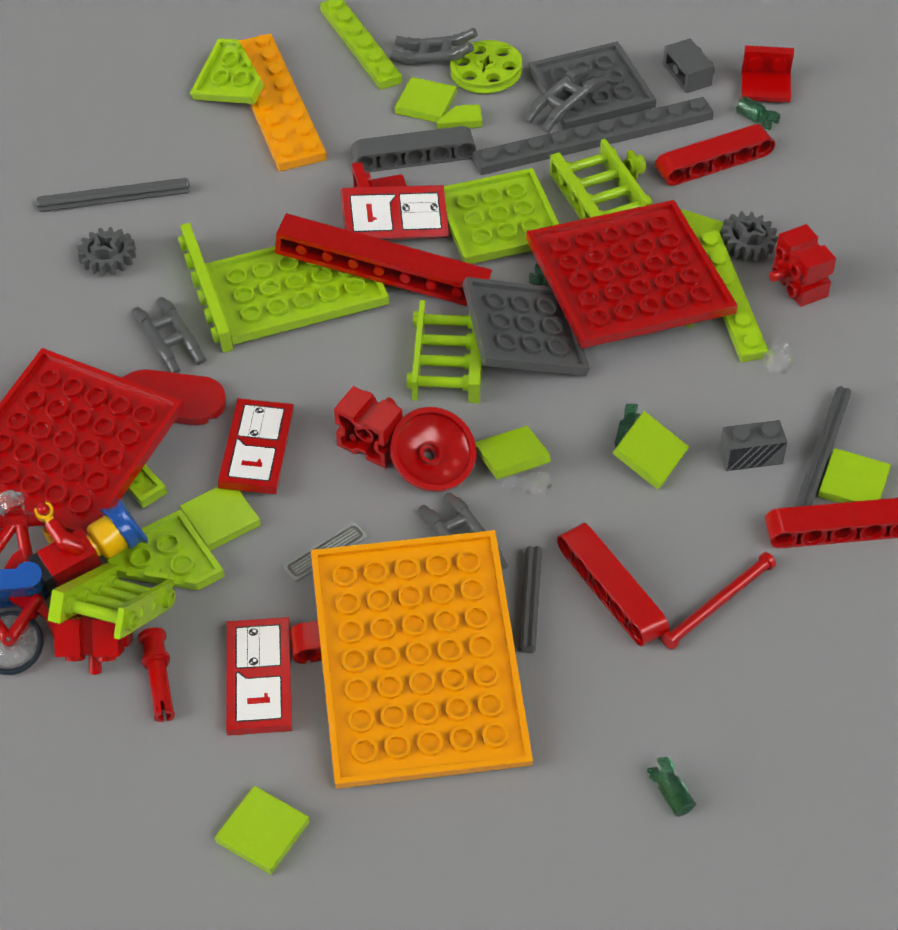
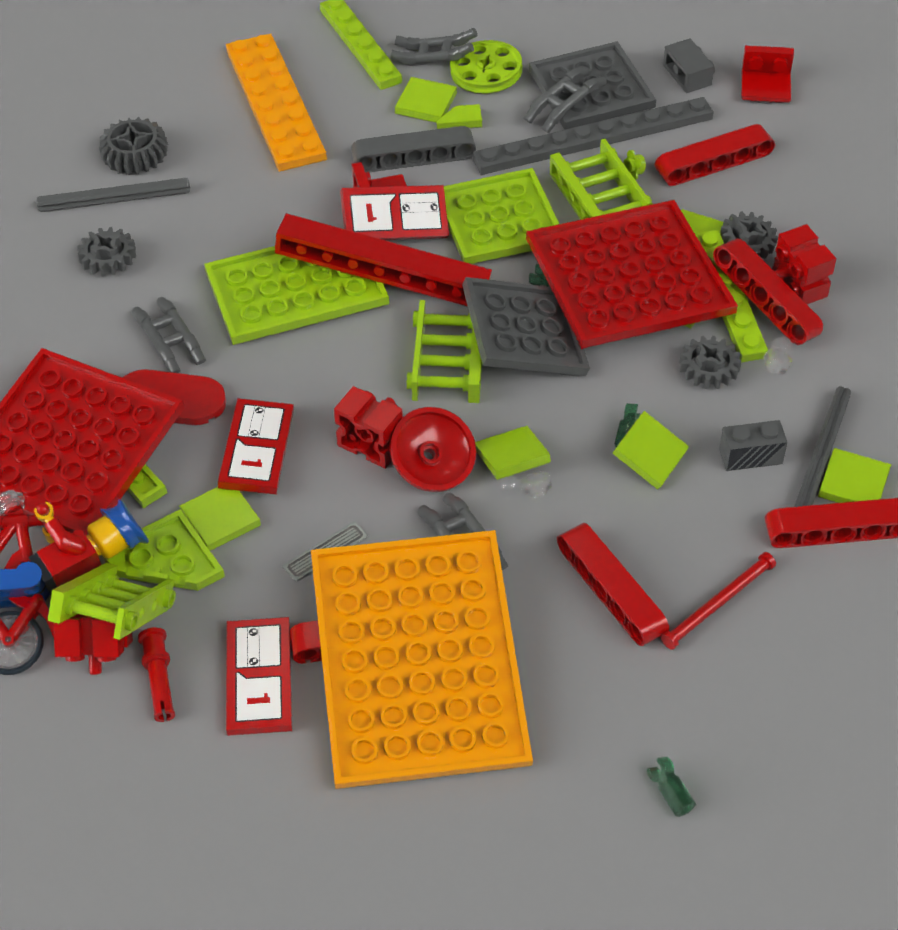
(133, 145): none -> dark grey gear
(206, 294): lime plate -> none
(228, 75): lime plate -> none
(262, 830): lime tile -> none
(530, 599): dark grey axle -> none
(710, 362): none -> dark grey gear
(757, 113): clear green bar -> none
(768, 291): none -> red beam

